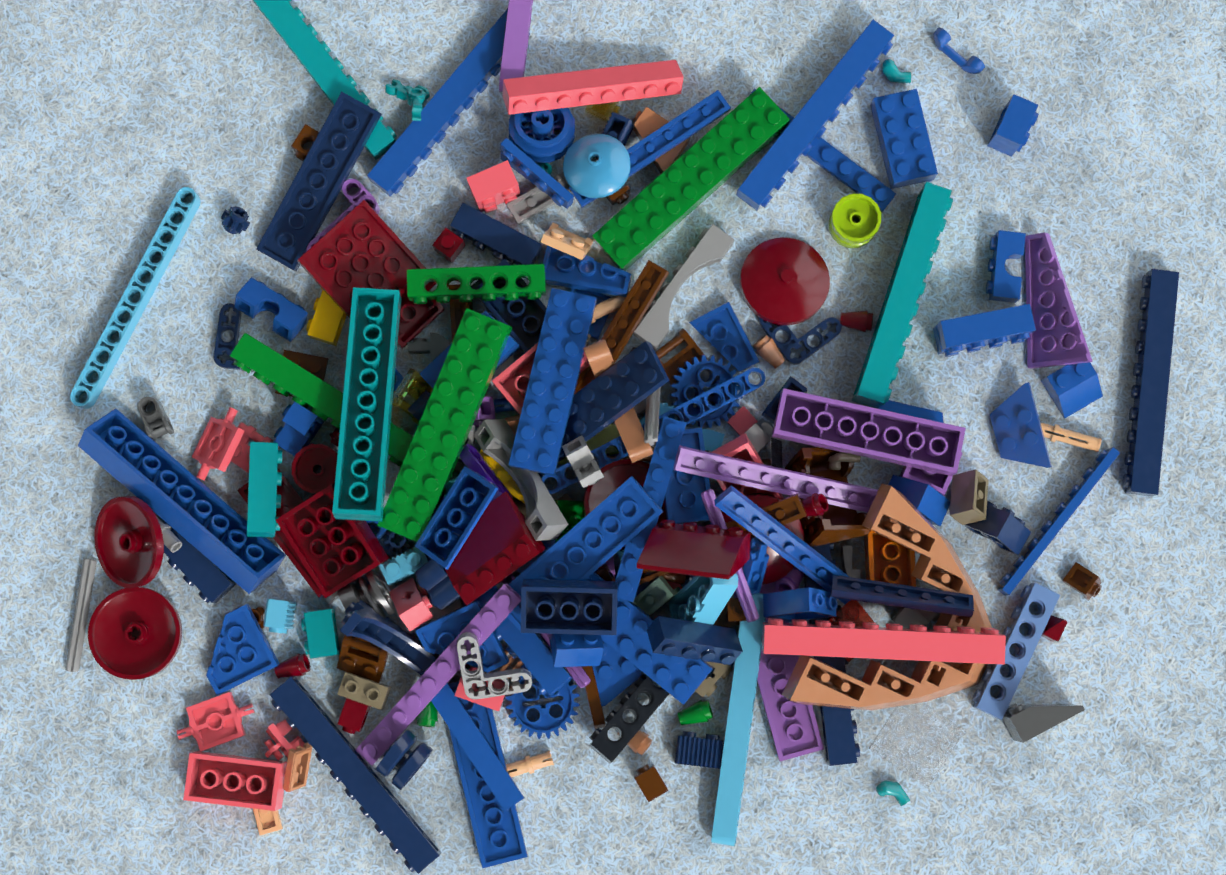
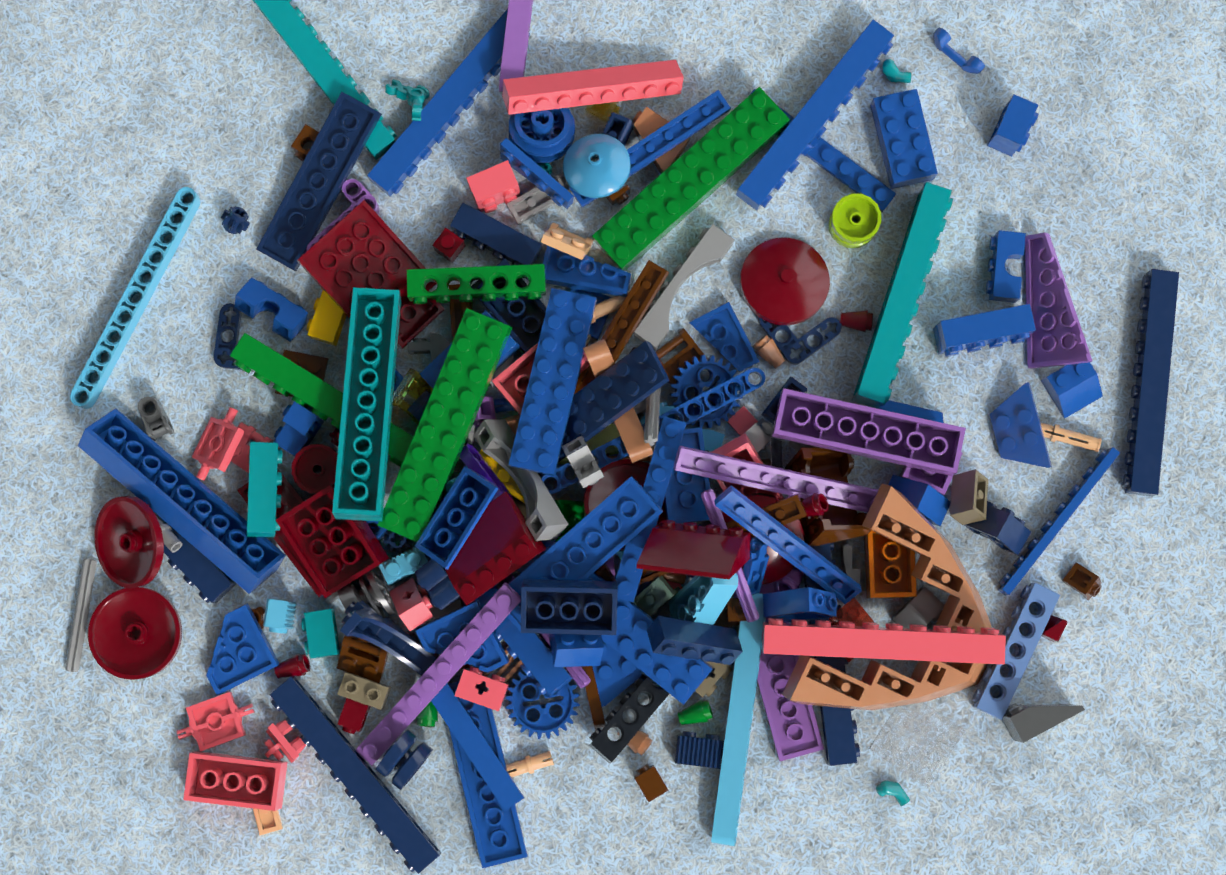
(297, 764): nougat tile -> none
(478, 676): light grey beam -> none
(836, 459): dark tan arm -> none
(902, 596): dark blue plate -> none

